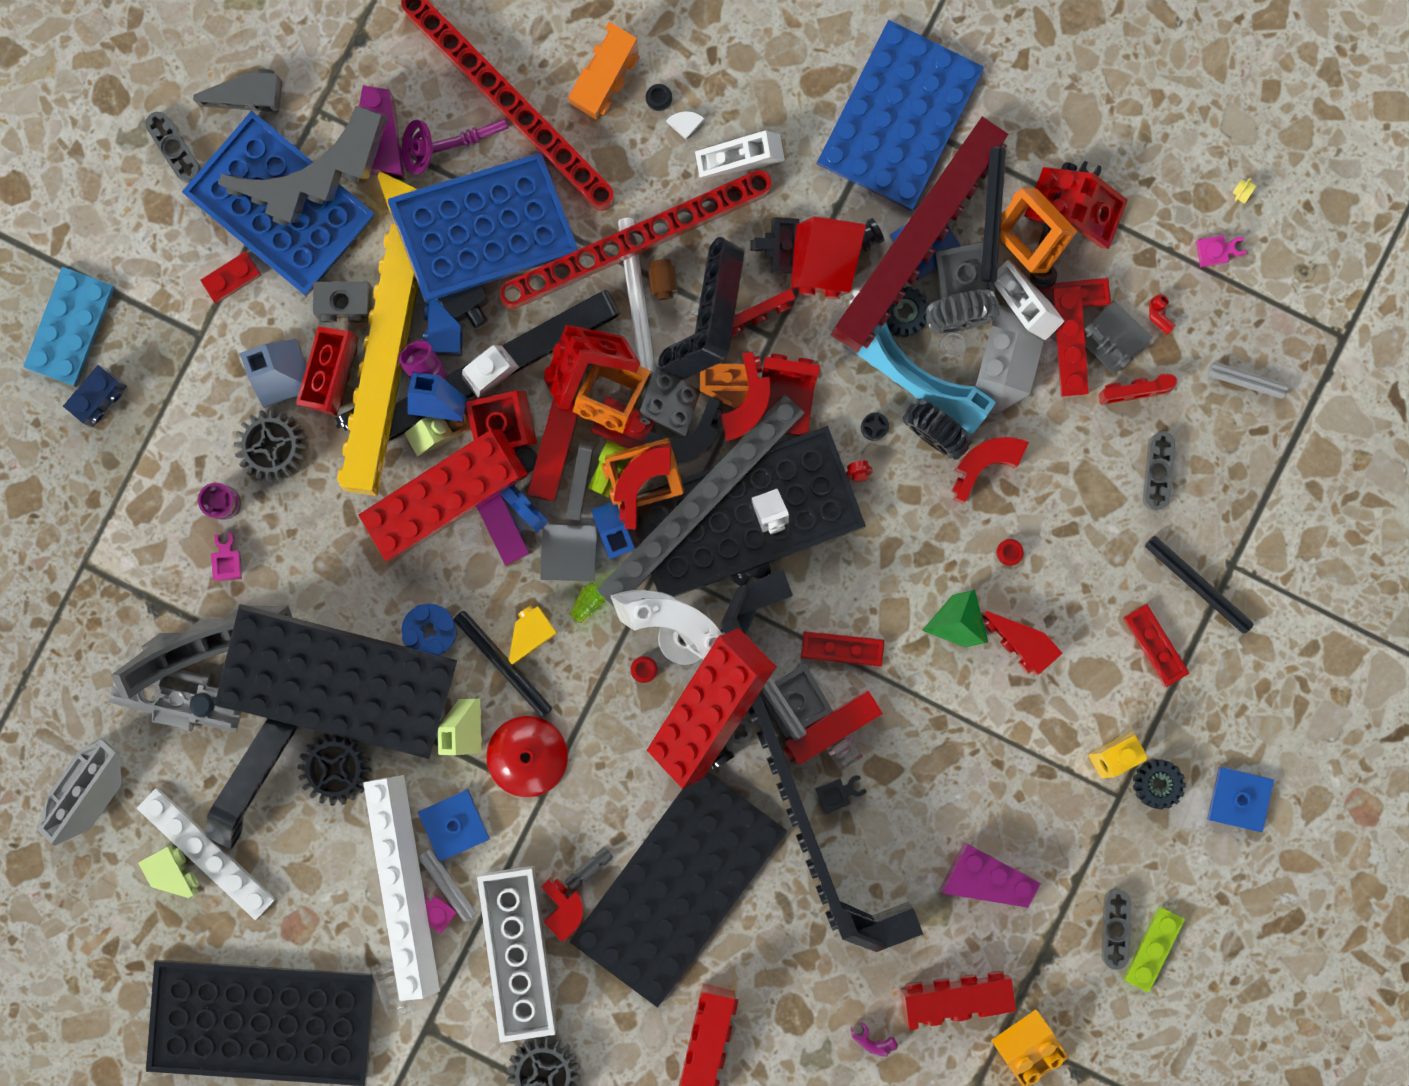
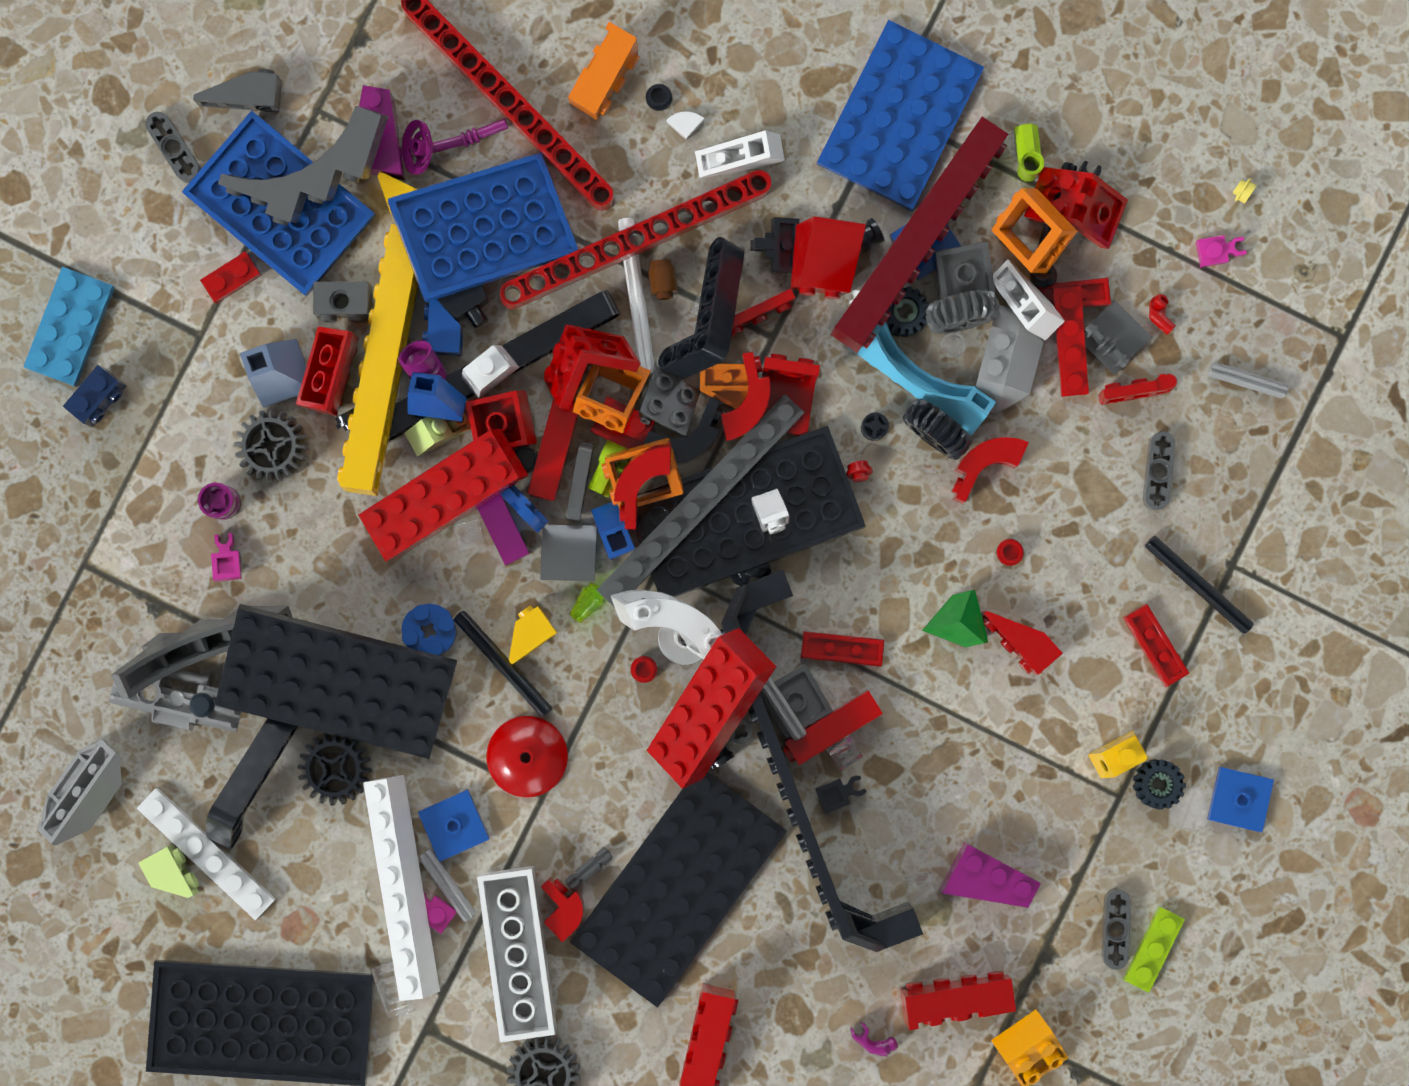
(461, 729): yellowish green slope -> none
(993, 214): black axle -> none
(1028, 149): none -> lime piece

